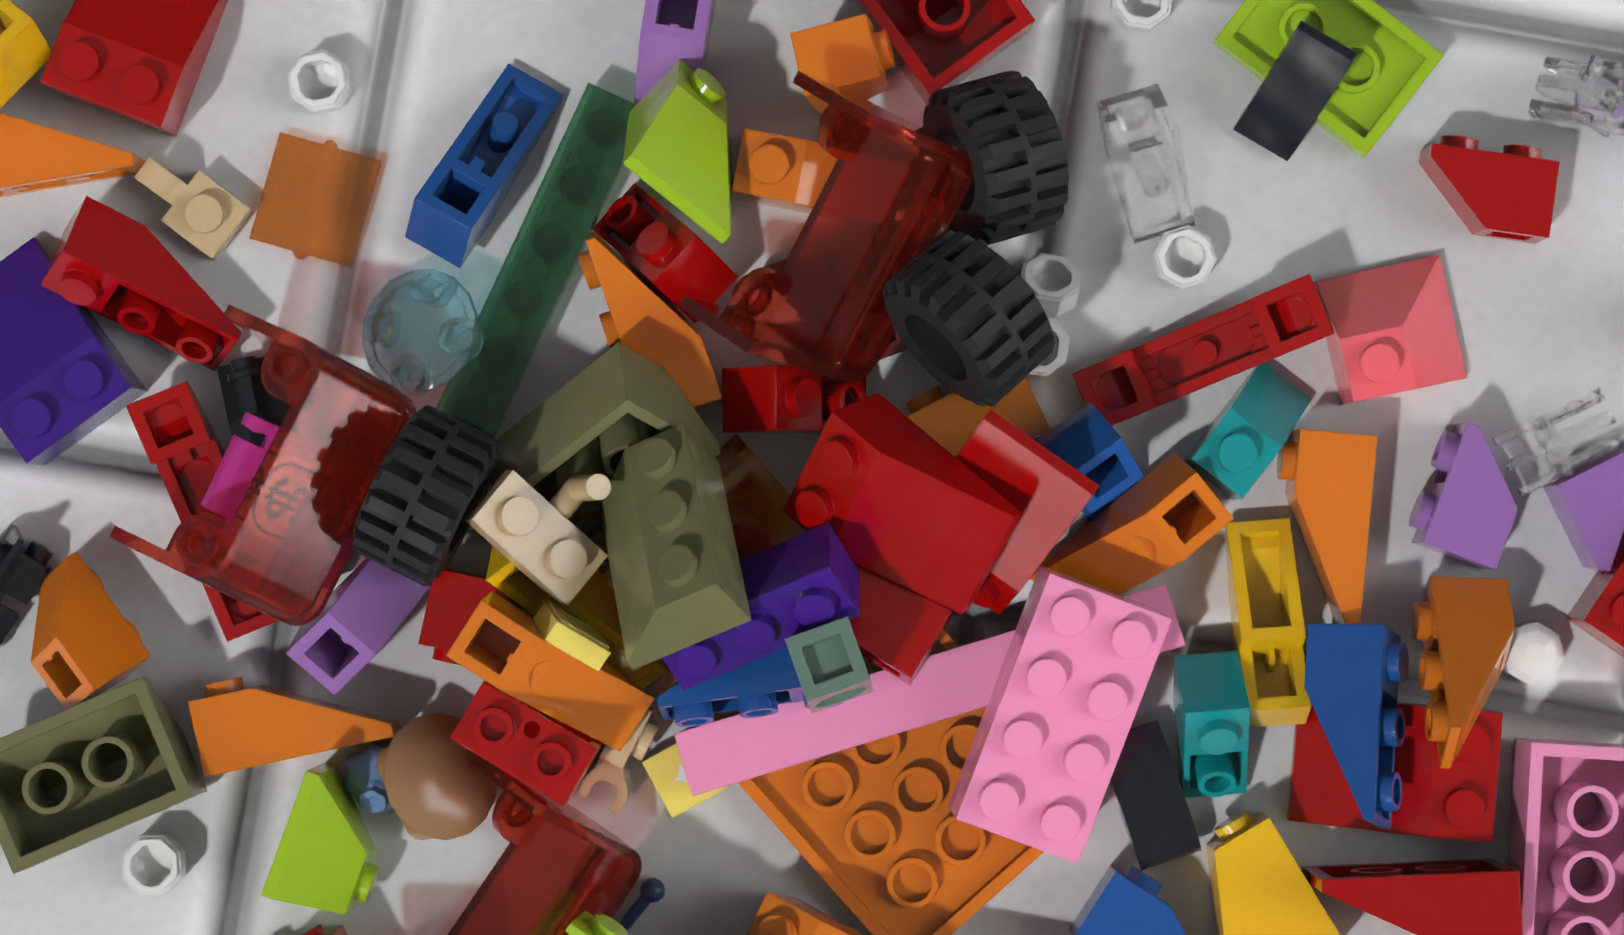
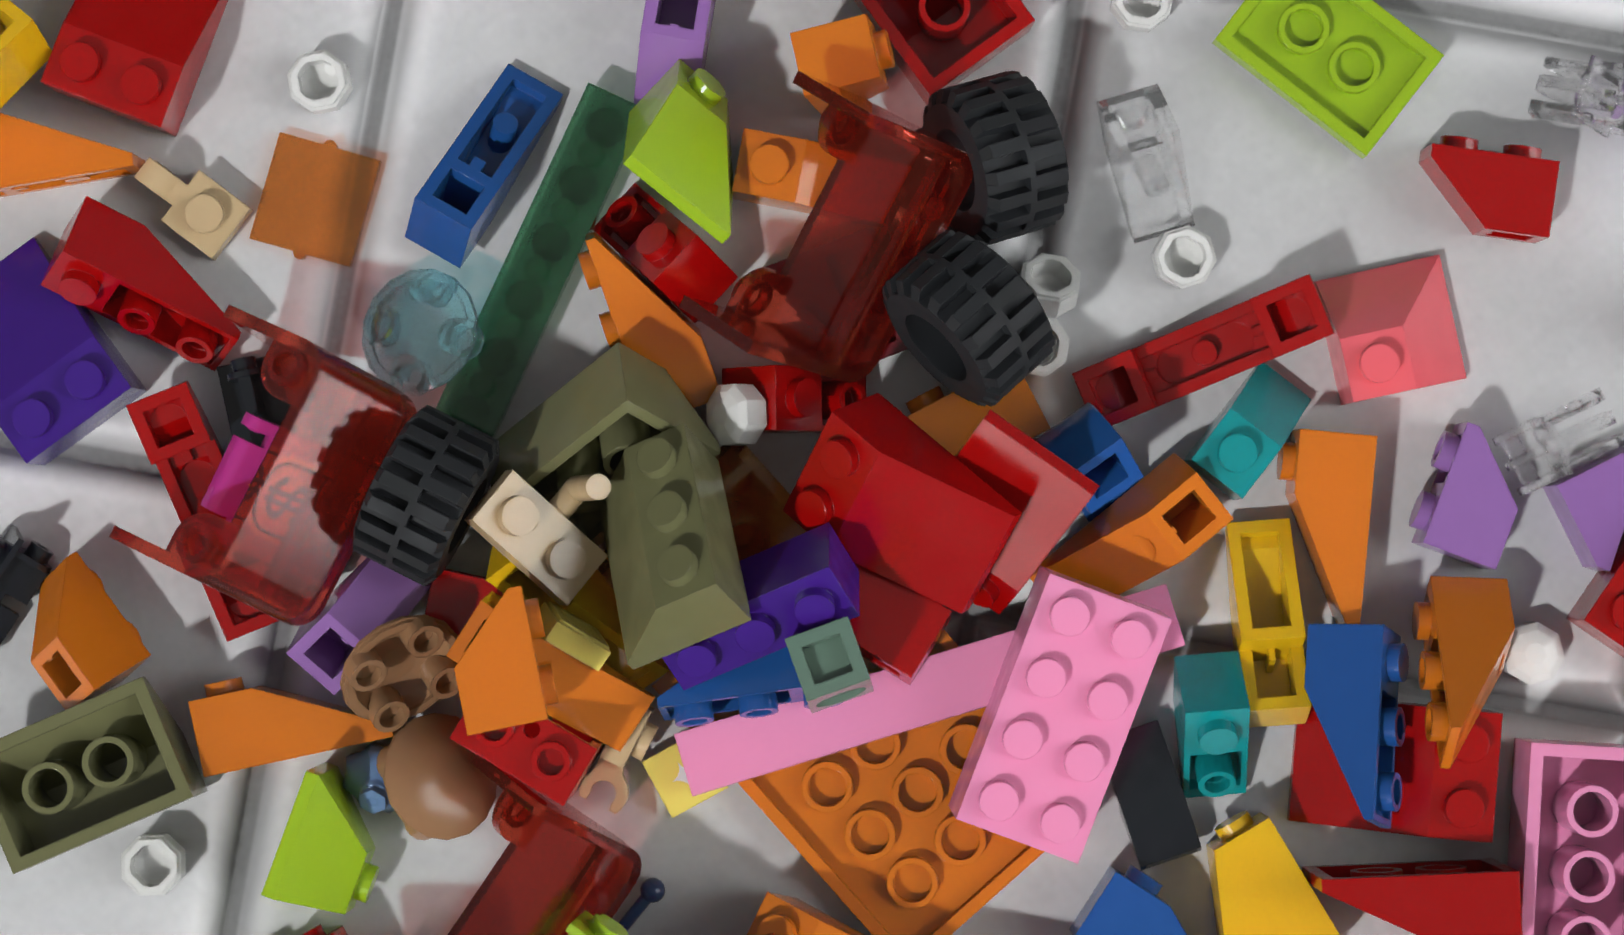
(400, 670): none -> medium nougat dish
(500, 670): none -> orange slope
(736, 414): none -> white tile
(1294, 90): black slope -> none

